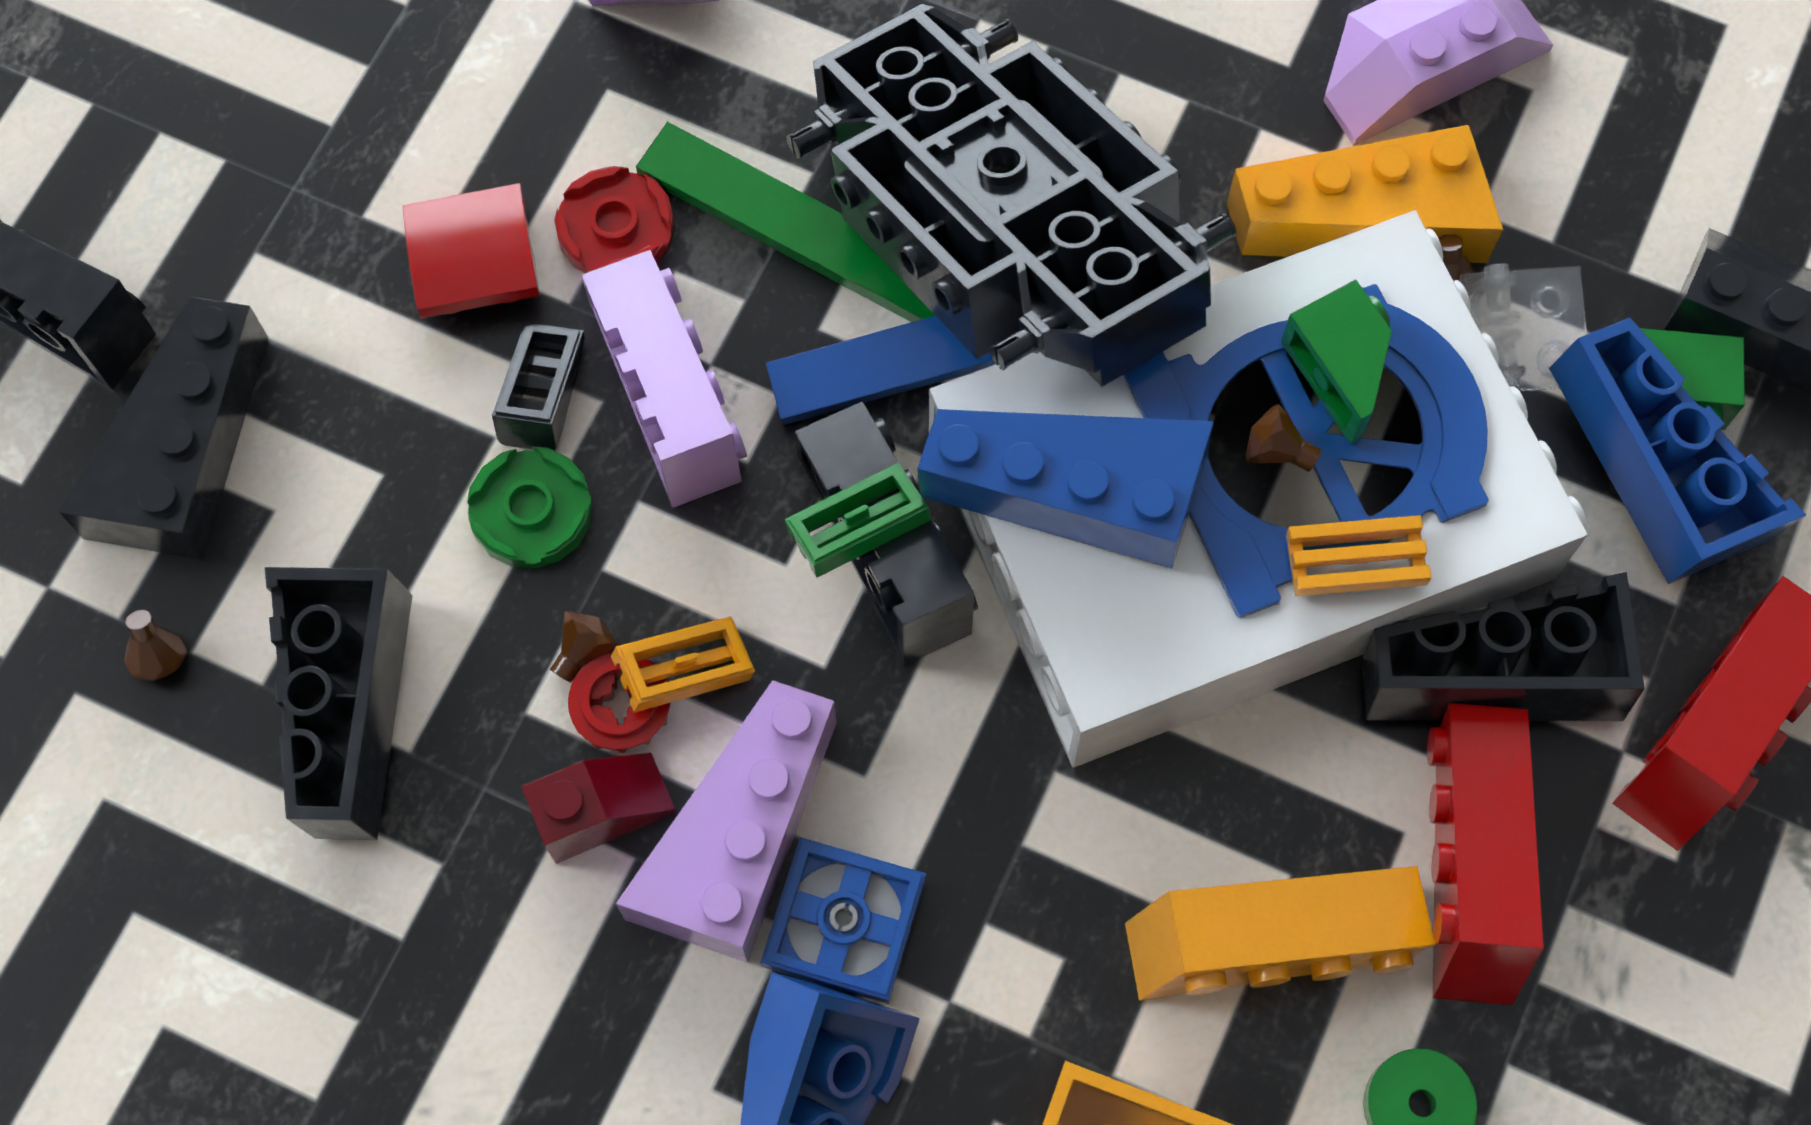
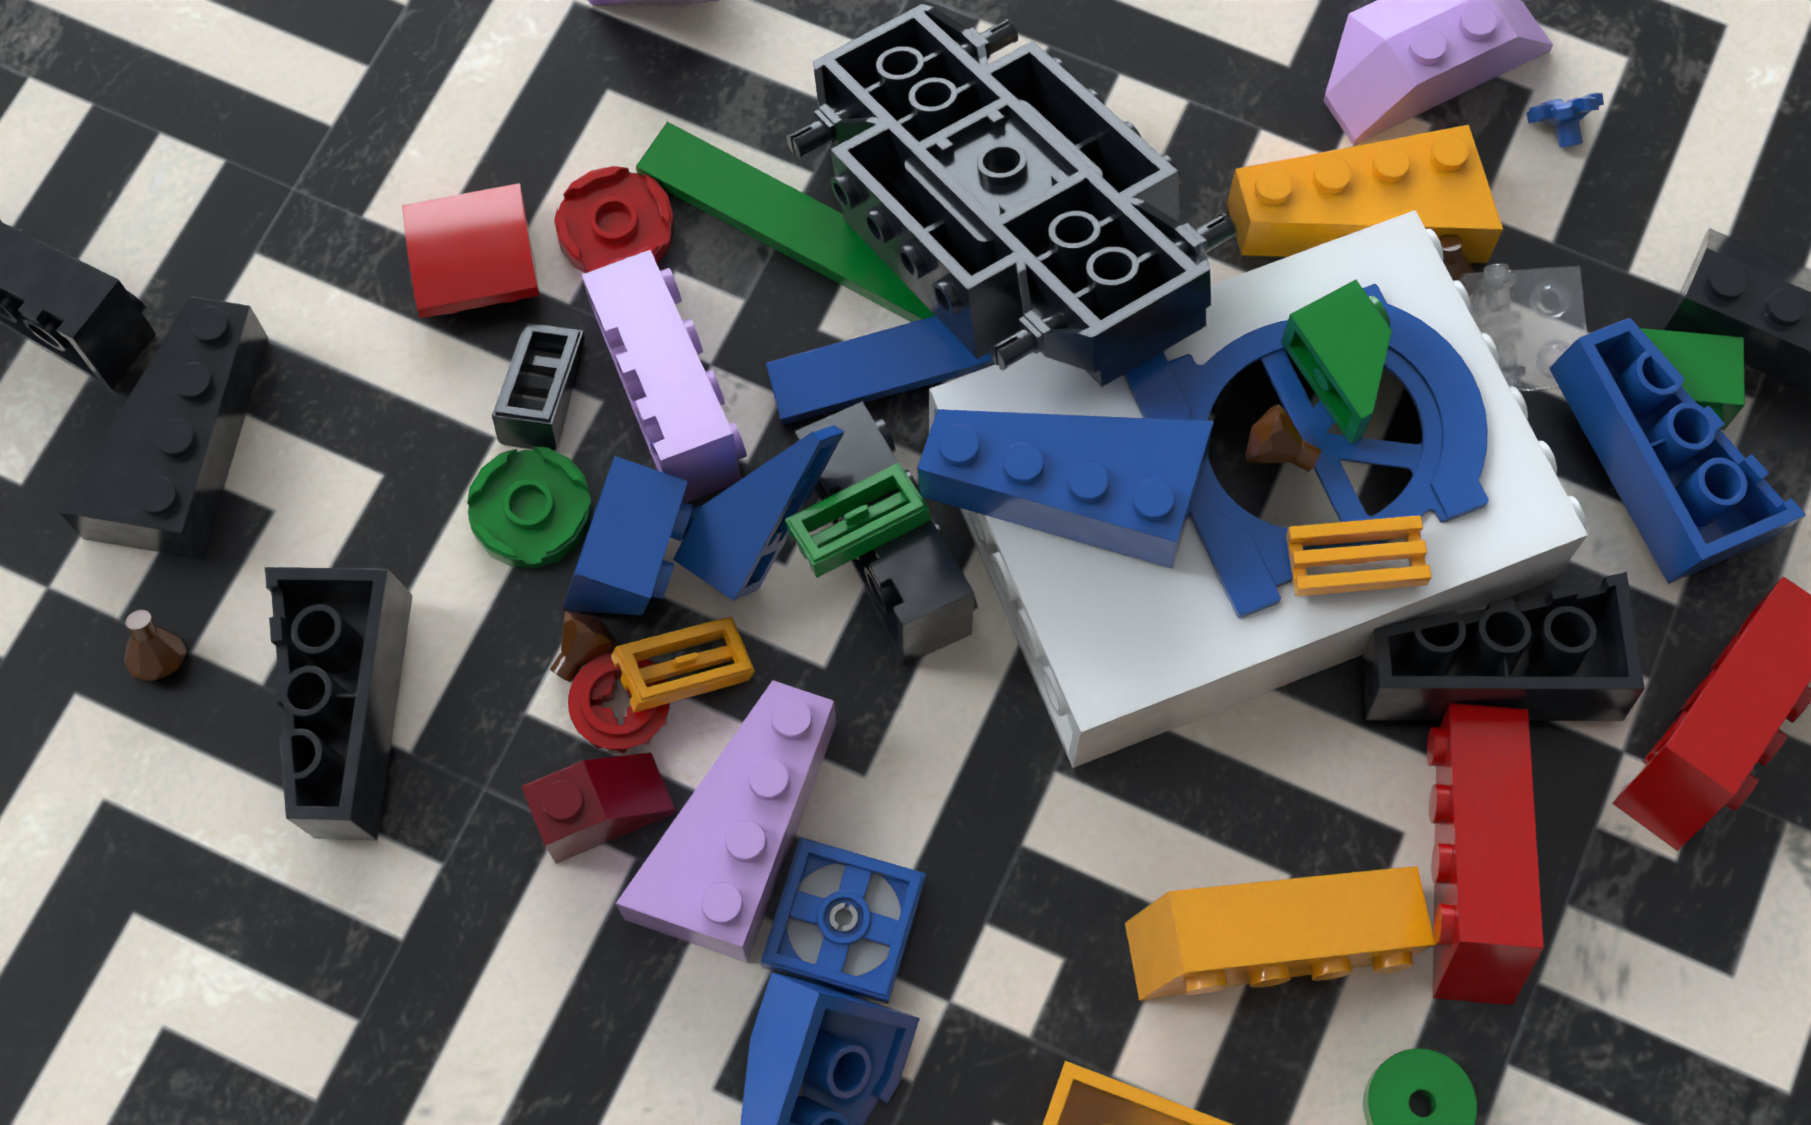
(628, 541): none -> blue slope
(744, 527): none -> blue slope
(1566, 116): none -> blue plant

